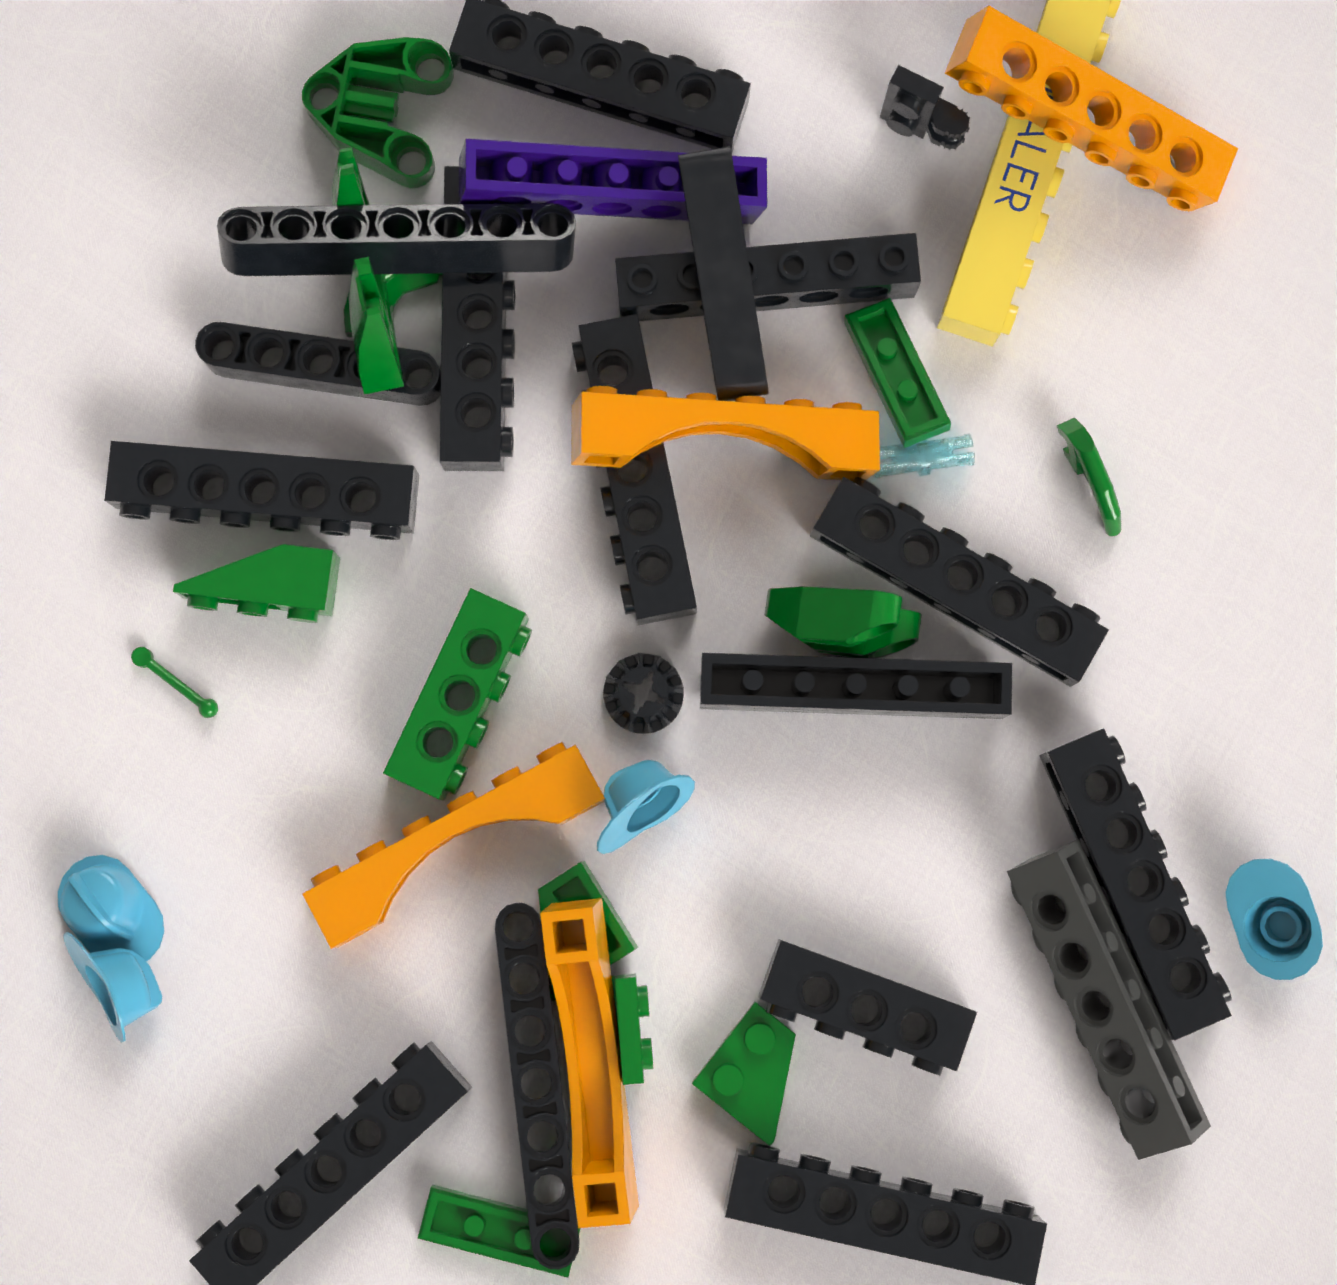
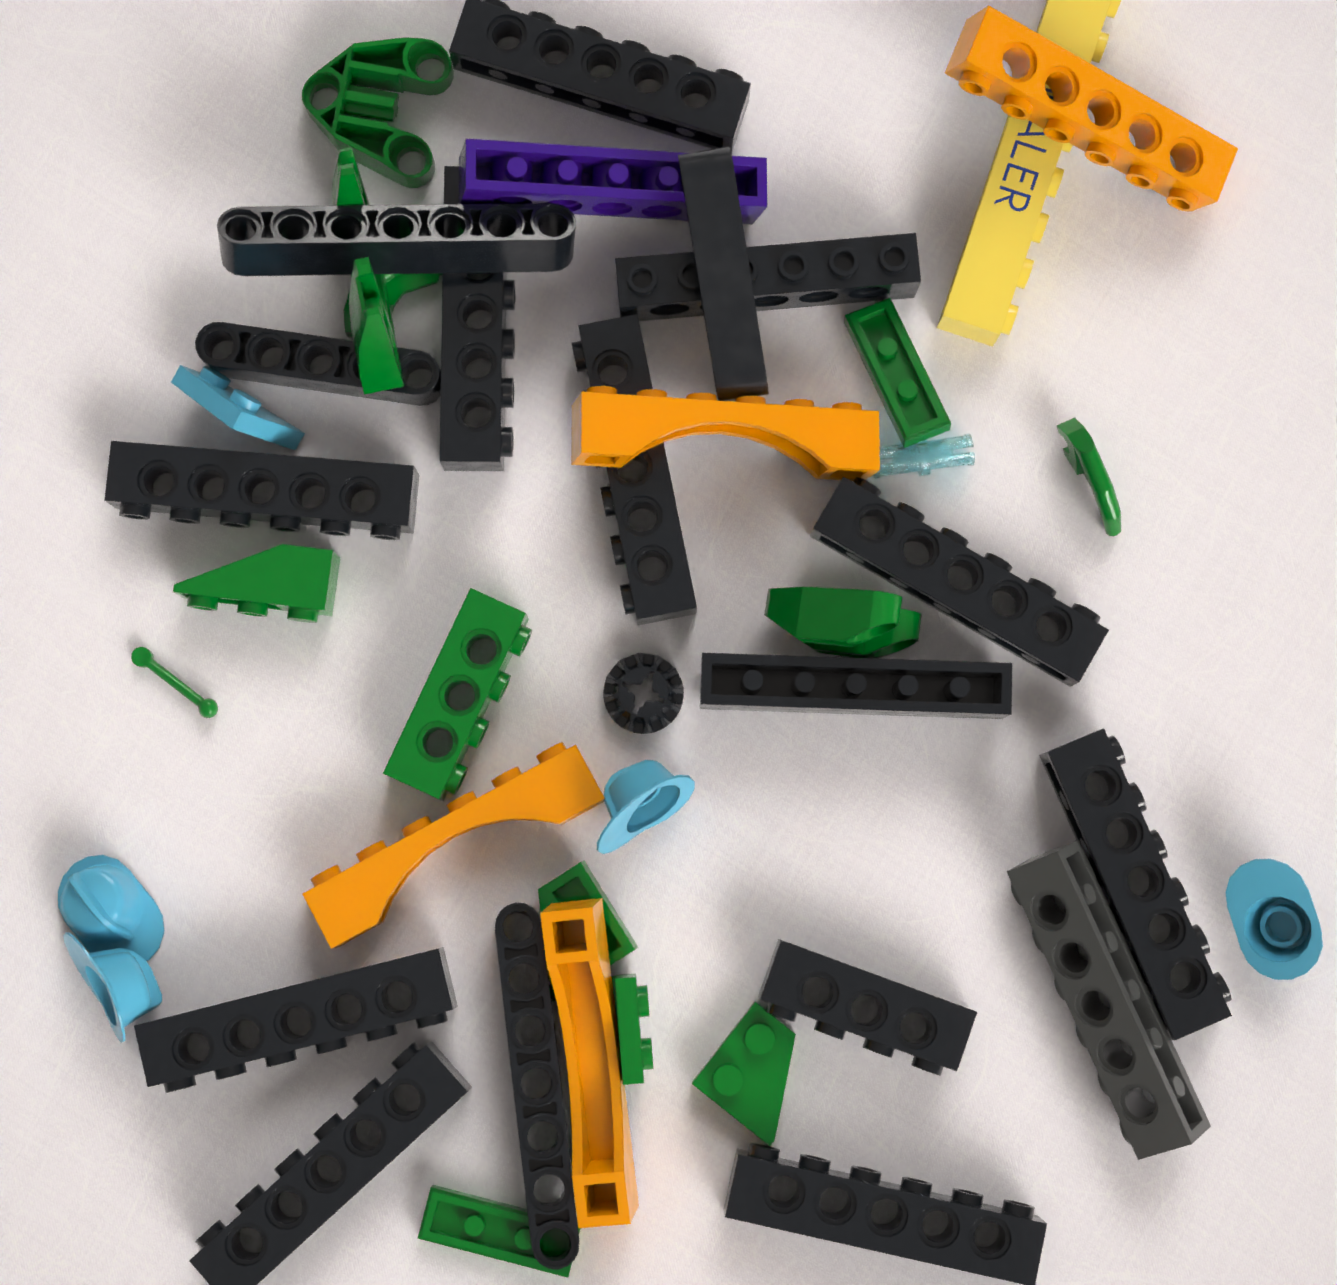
(165, 1040): none -> black brick
(235, 407): none -> medium azure wing
(915, 108): black hinge -> none

